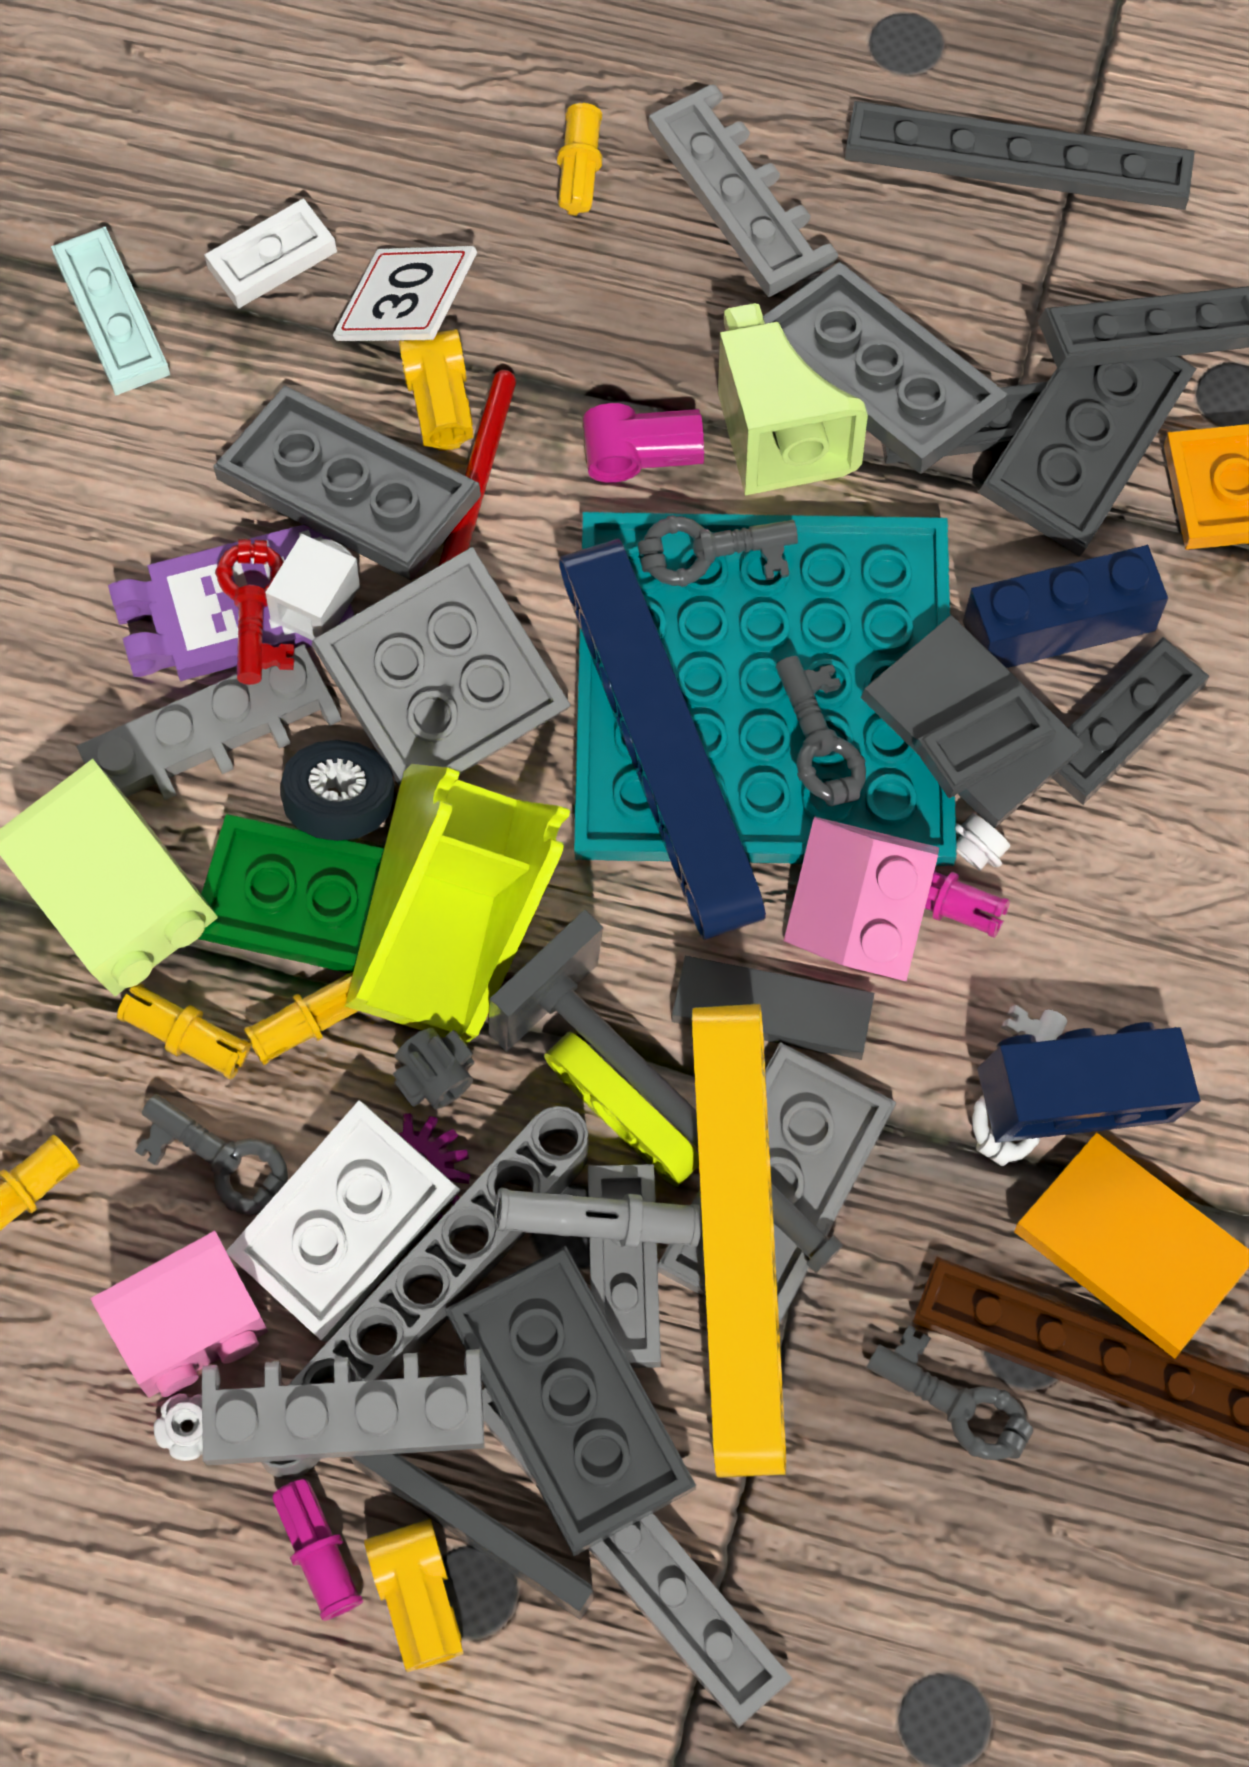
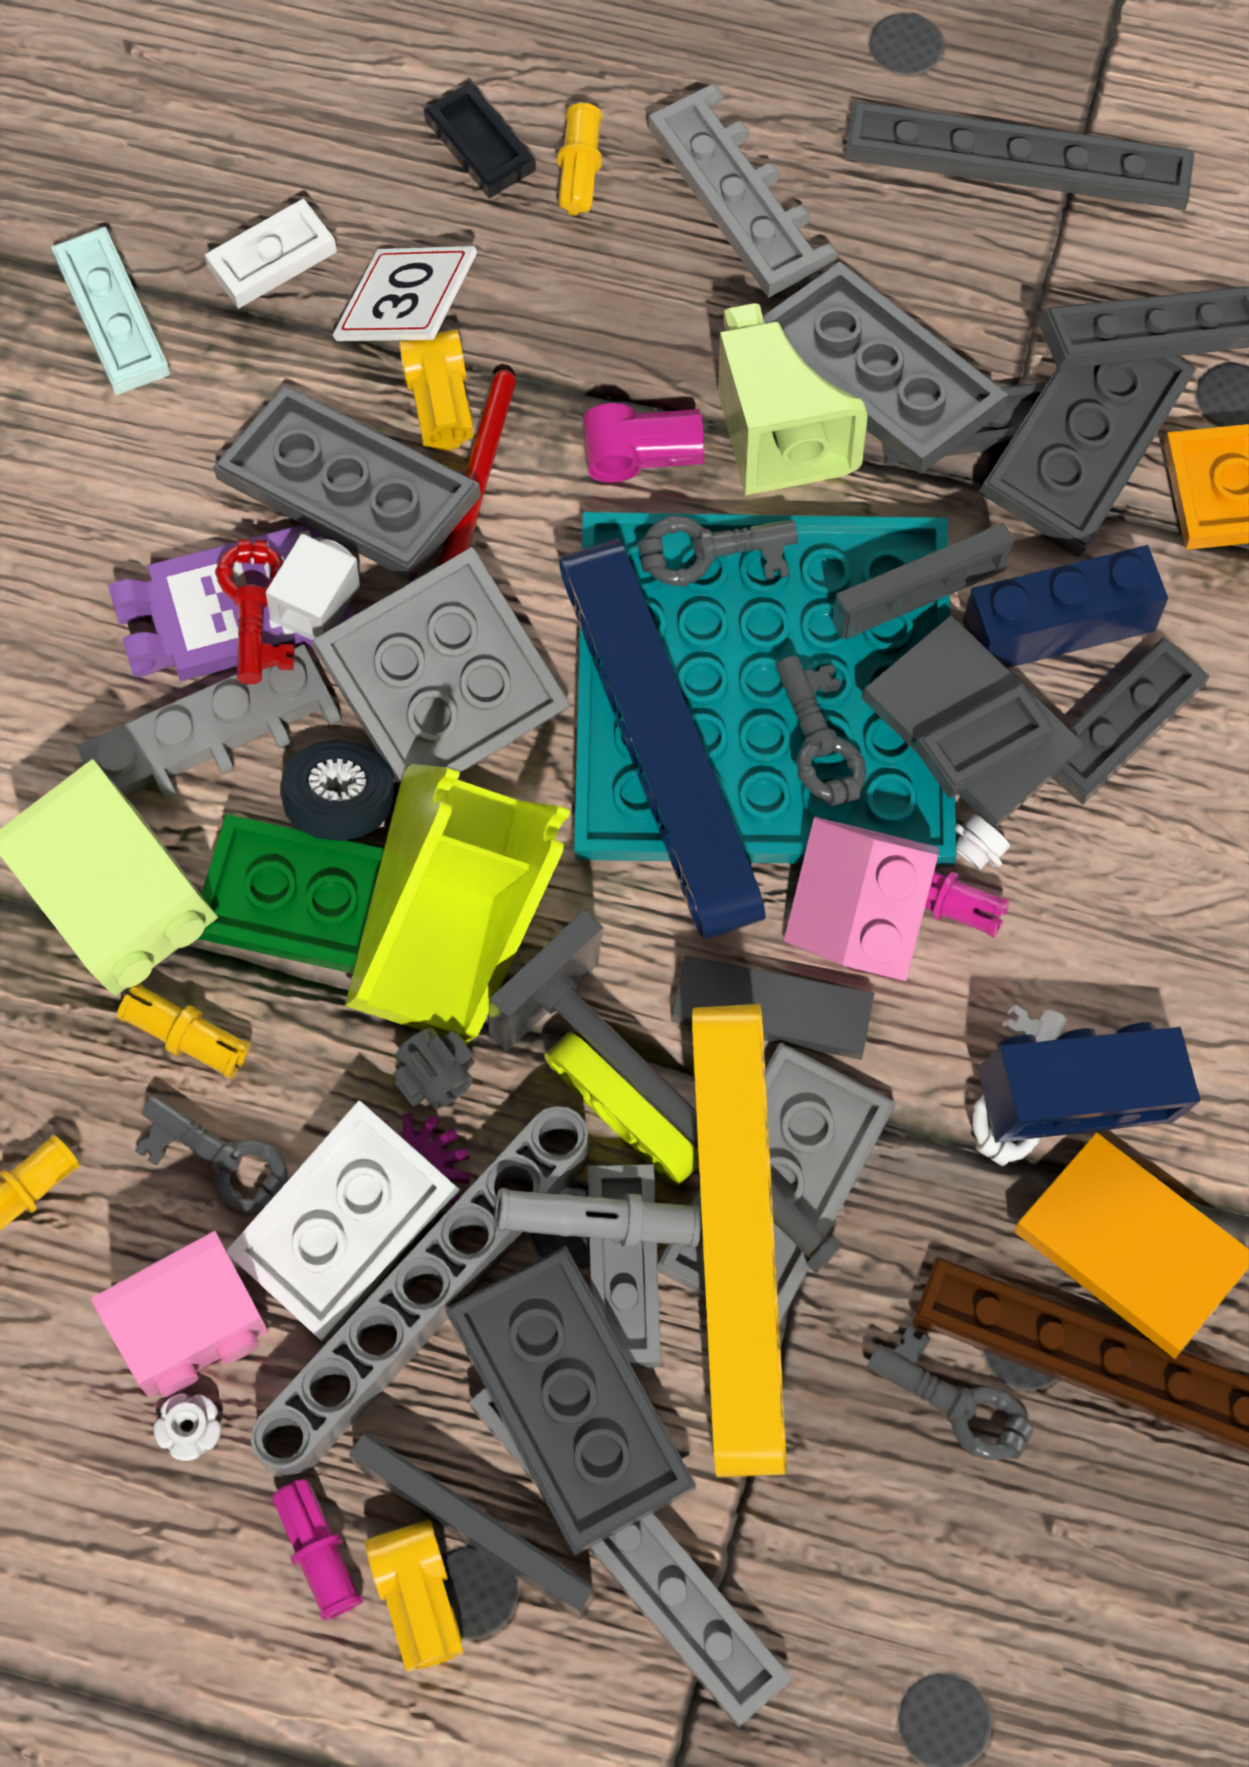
(300, 1020): yellow axle -> none
(342, 1415): light grey hinge -> none
(480, 140): none -> black tile
(922, 581): none -> dark grey tile

